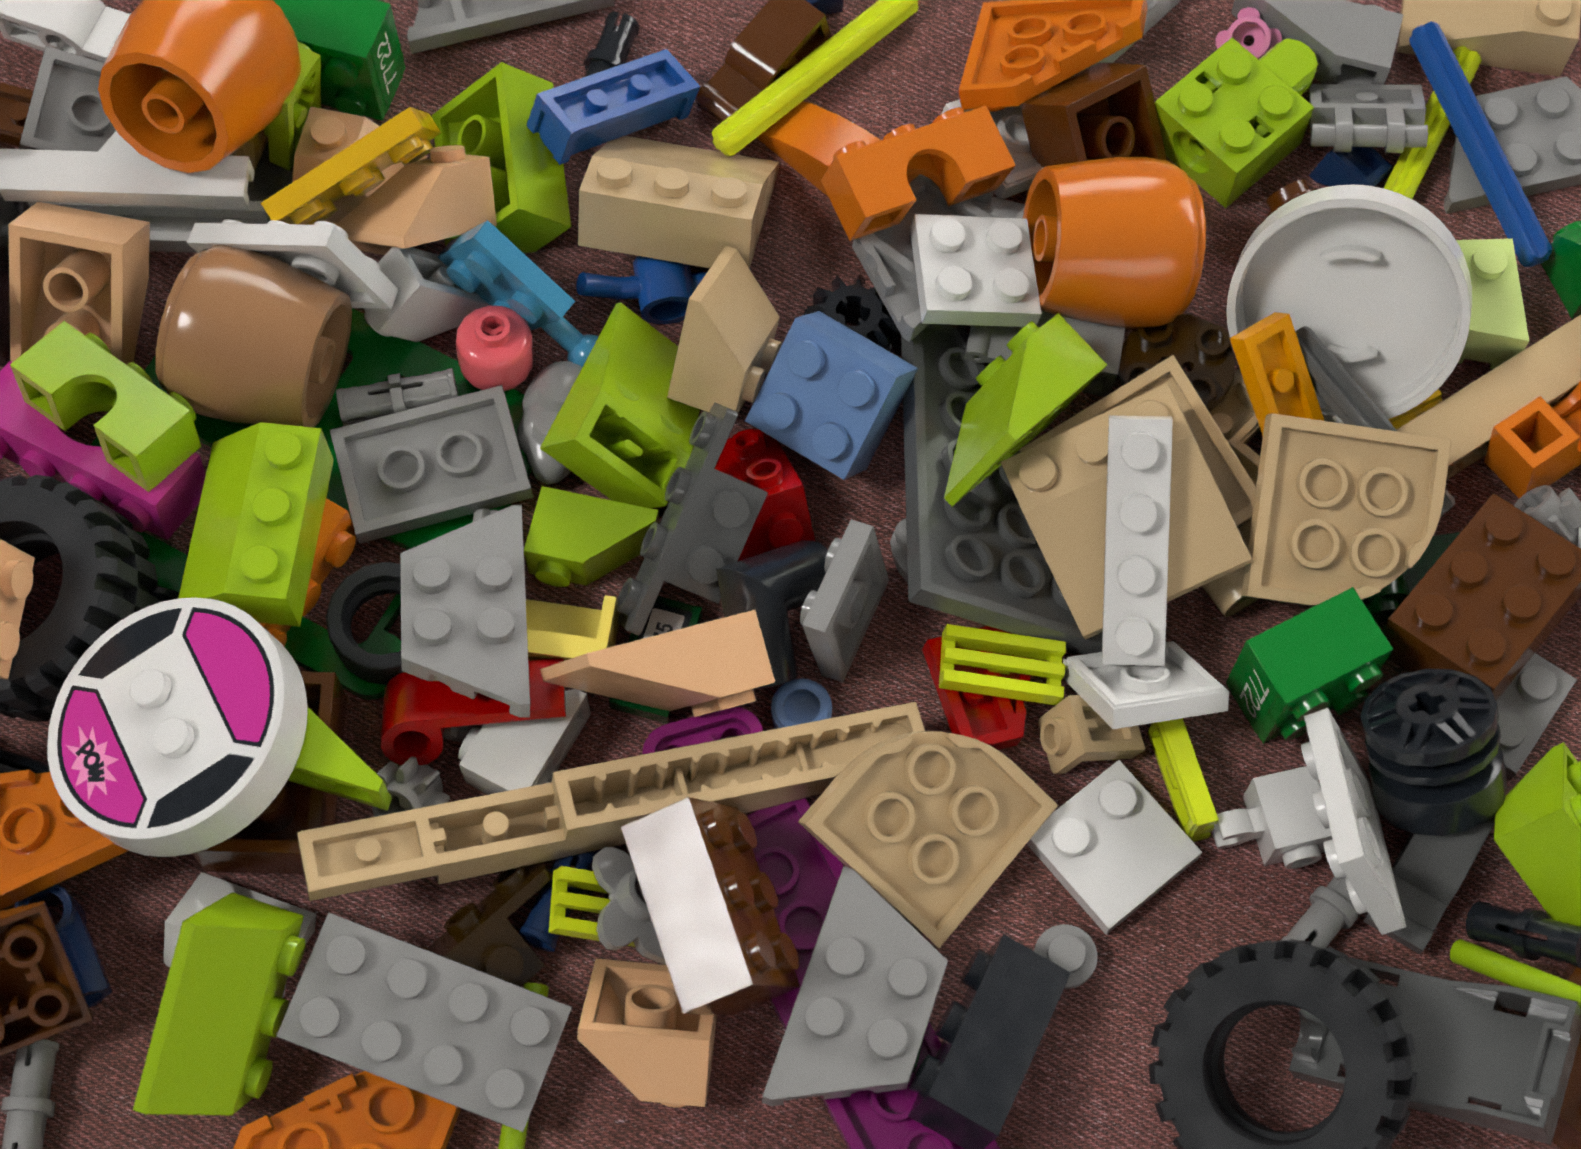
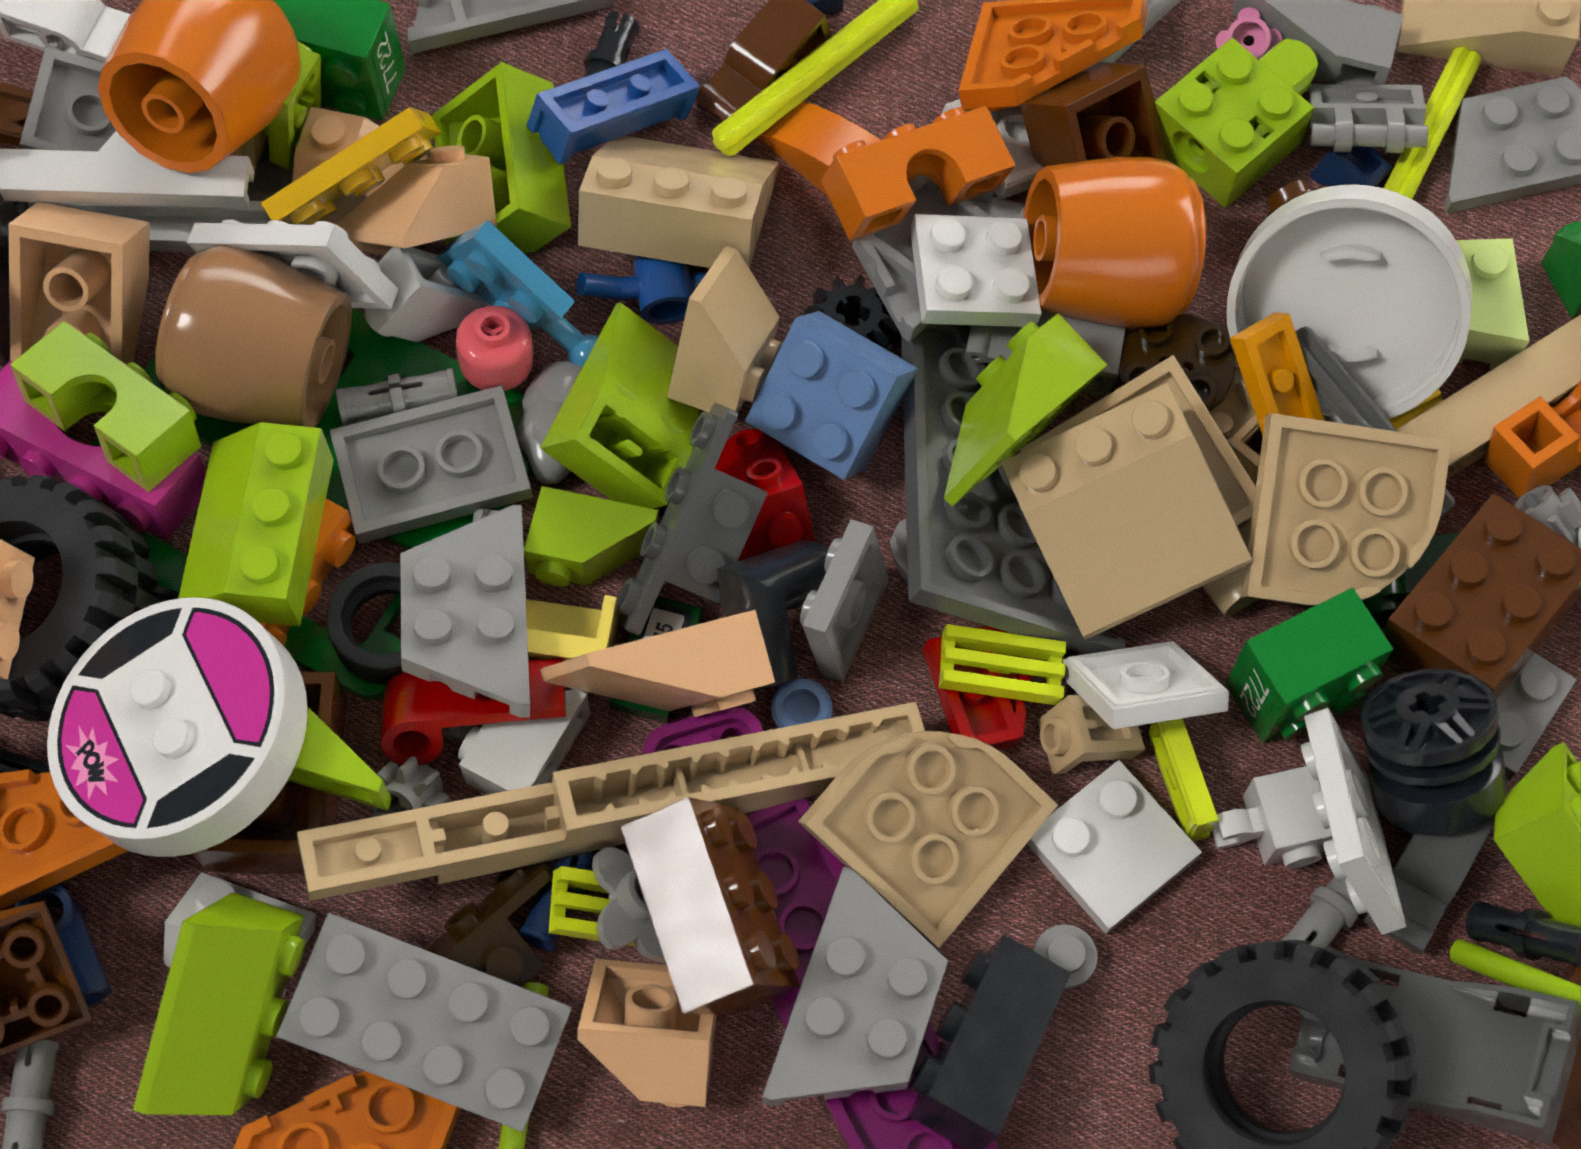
(1136, 540): white plate -> none
(1480, 144): blue axle -> none

